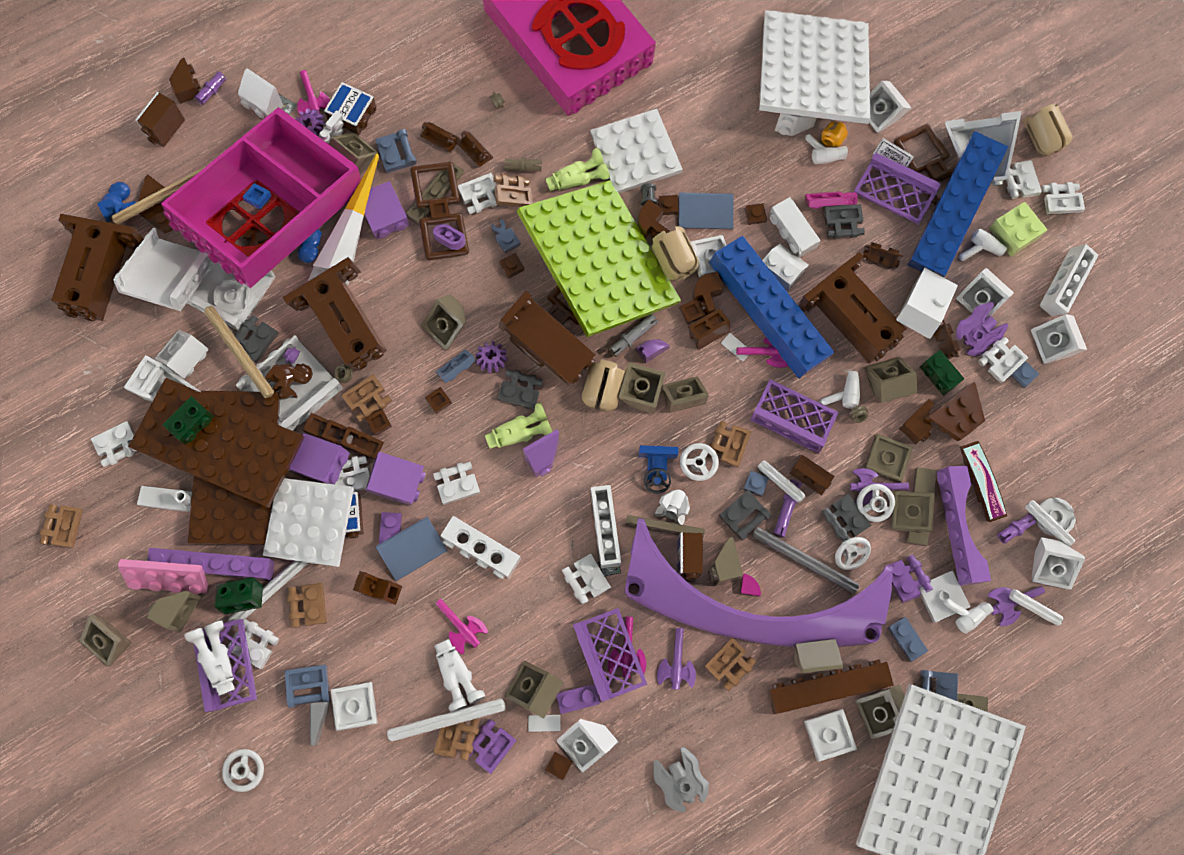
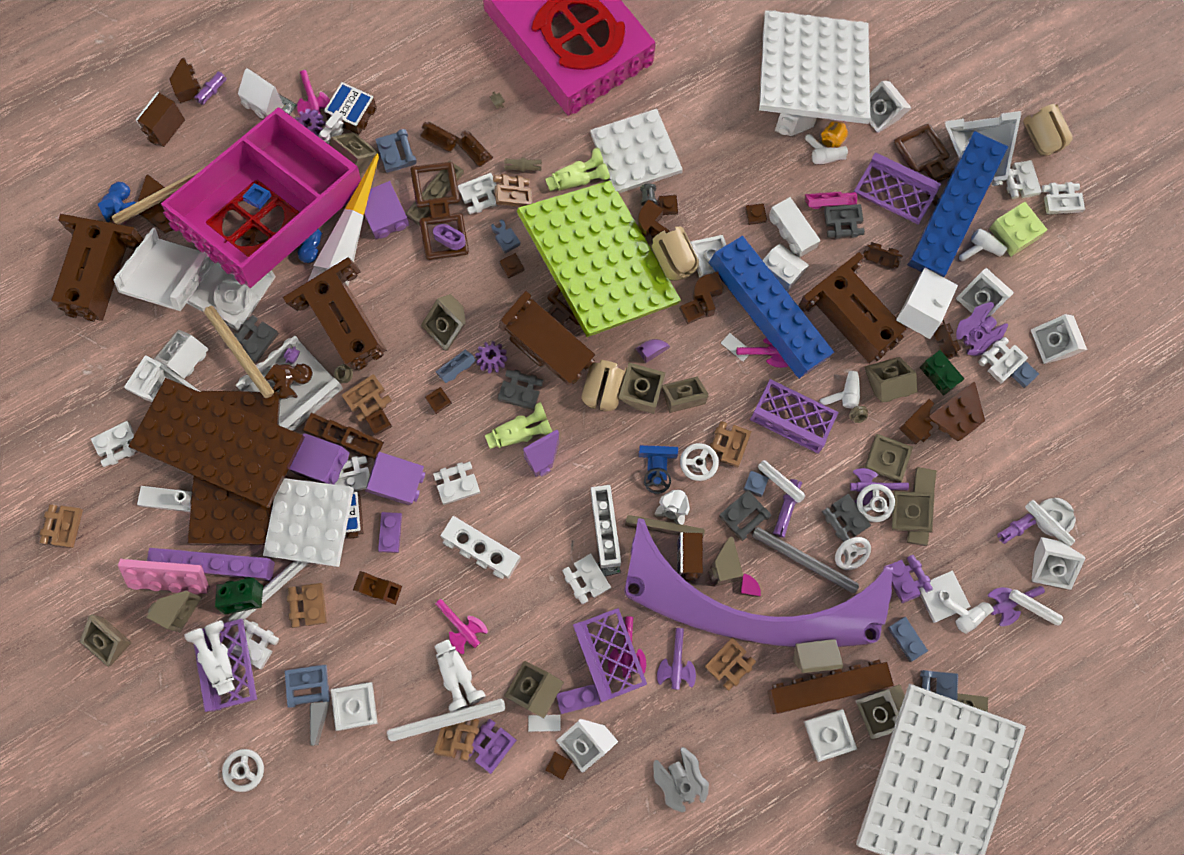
(188, 421): dark green brick -> none
(411, 548): sand blue piece -> none
(626, 340): light grey pin -> none
(706, 210): sand blue piece -> none
(709, 328): reddish brown hinge -> none
(811, 474): reddish brown brick -> none
(893, 152): white tile -> none
(969, 563): medium lavender arch -> none
(983, 481): slope -> none
(1069, 280): white brick -> none

